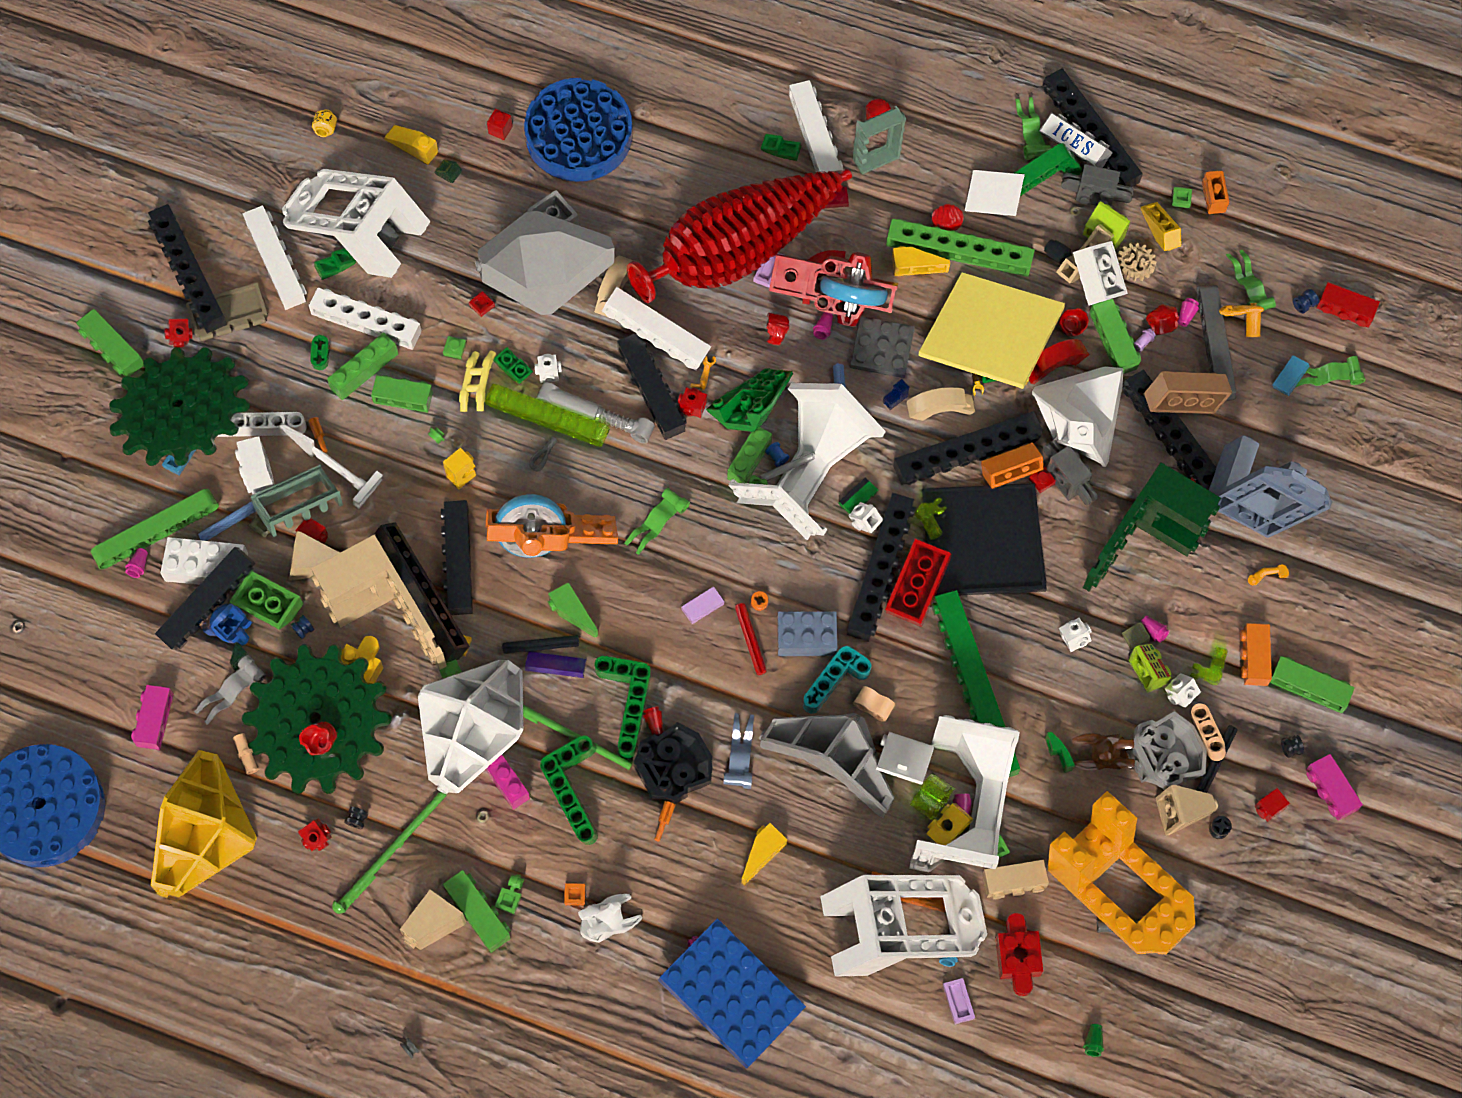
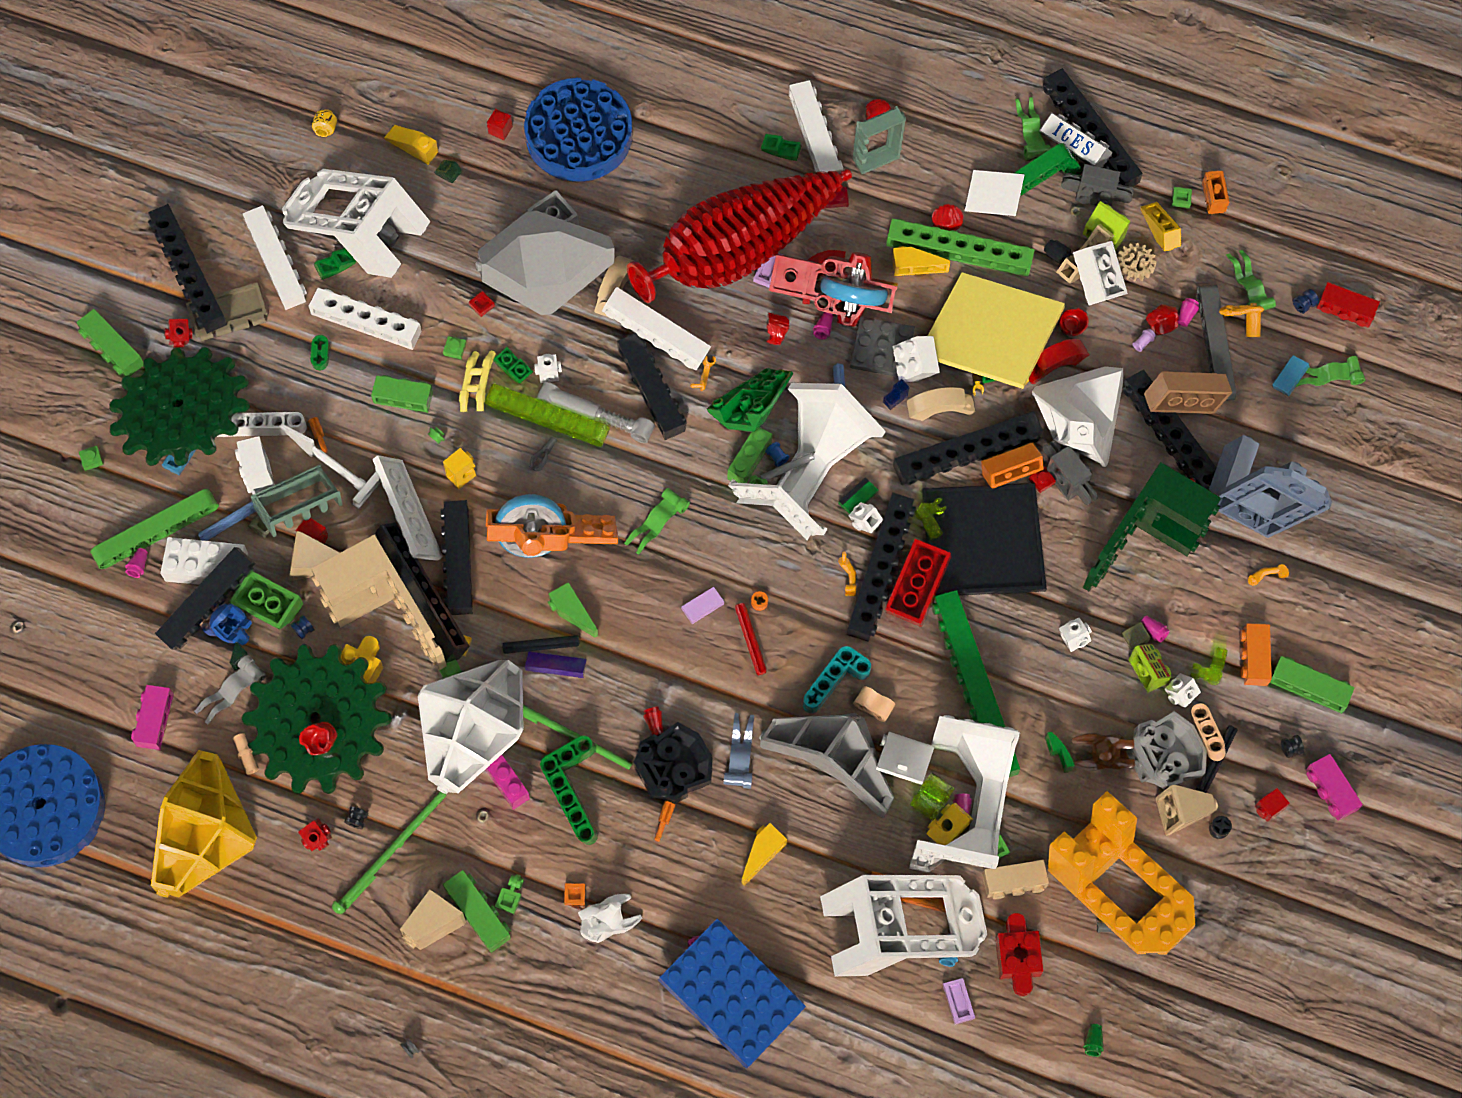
(91, 458): none -> bright green plate
(362, 366): bright green brick -> none
(407, 508): none -> white plate
(633, 701): green beam -> none
(692, 402): red brick -> none
(807, 633): sand blue brick -> none
(850, 590): none -> light orange piece
(916, 358): none -> white piece
(1114, 336): bright green brick -> none

